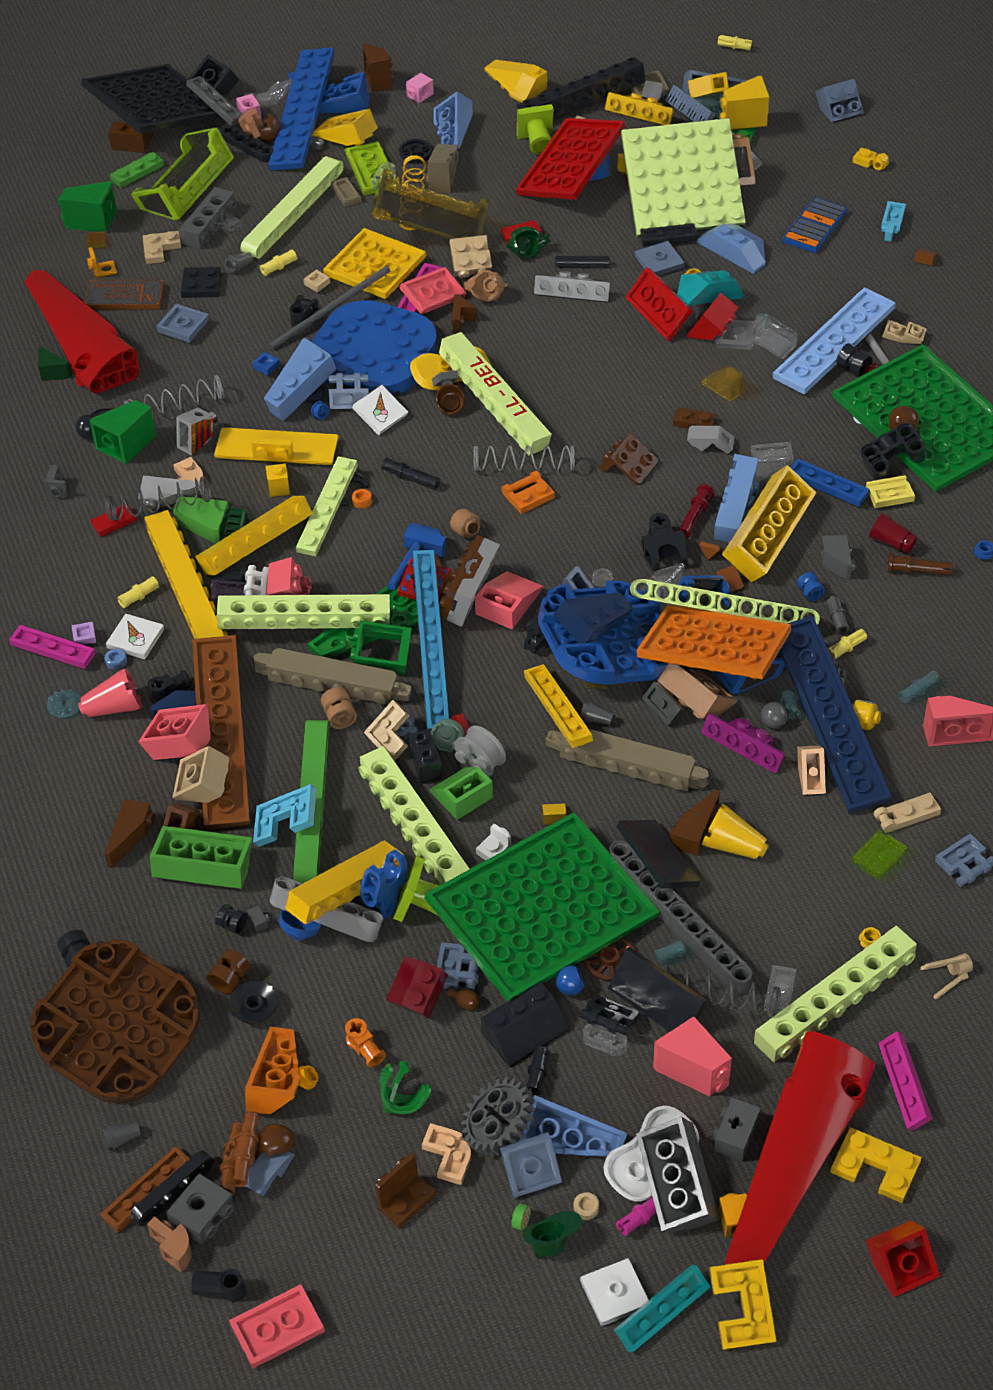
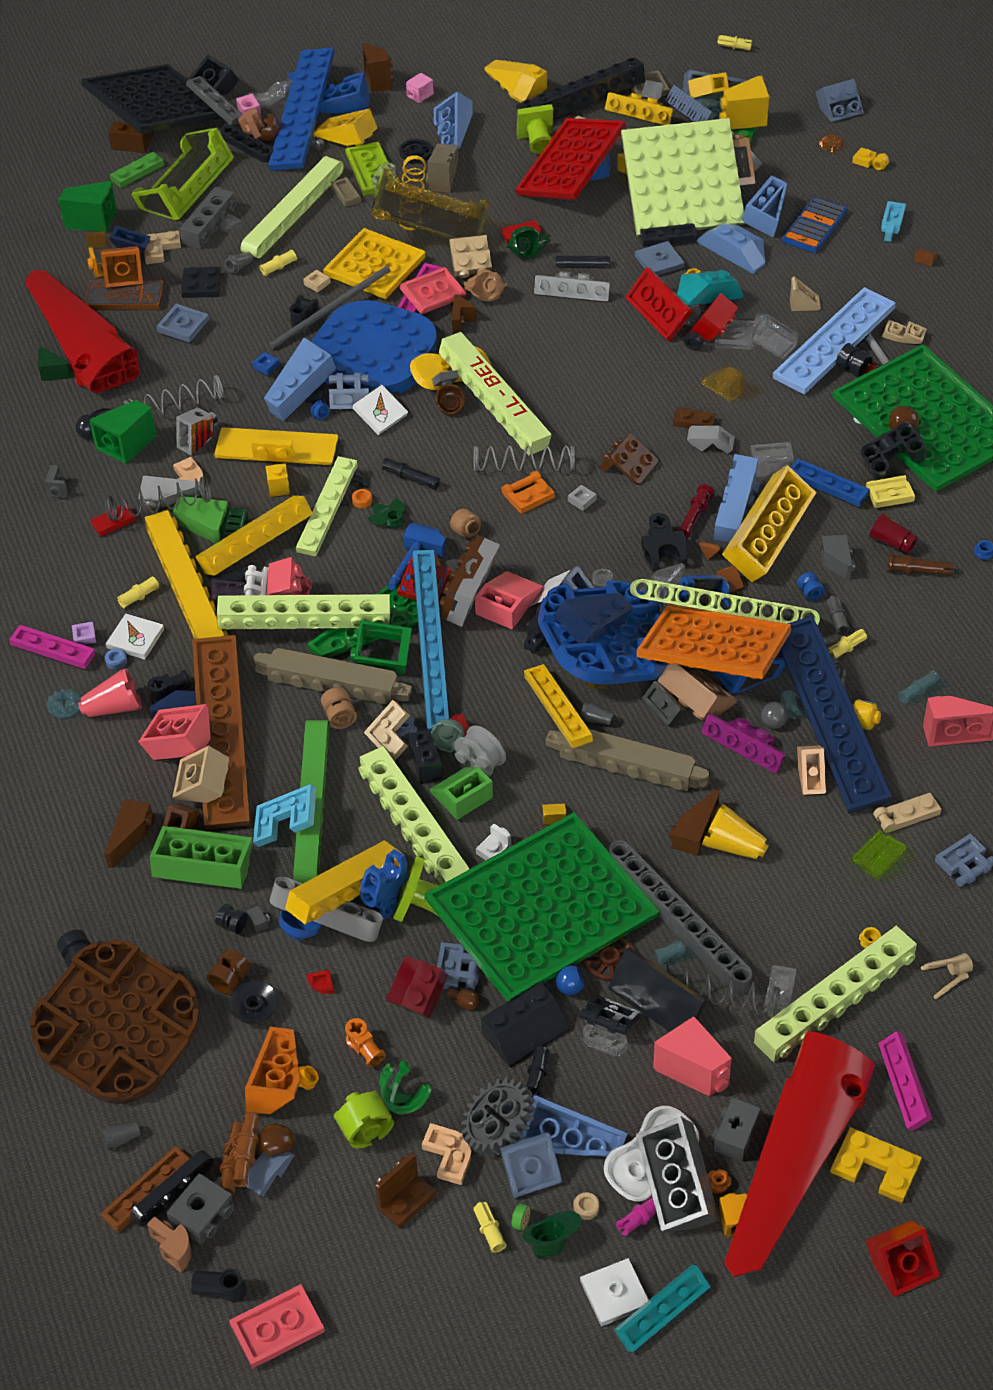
(121, 266): none -> orange slope
(124, 238): none -> dark blue slope
(321, 982): none -> red tile
(364, 1118): none -> lime brick
(388, 515): none -> dark green plate
(489, 1227): none -> light yellow axle
(551, 583): none -> white sticker
(582, 497): none -> light grey plate
(658, 853): black tile -> none
(693, 341): none -> black tile
(719, 1187): none -> orange plate
(757, 1323): yellow plate -> none
(765, 206): none -> medium blue wedge
(802, 297): none -> tan slope
(831, 142): none -> clear orange tile

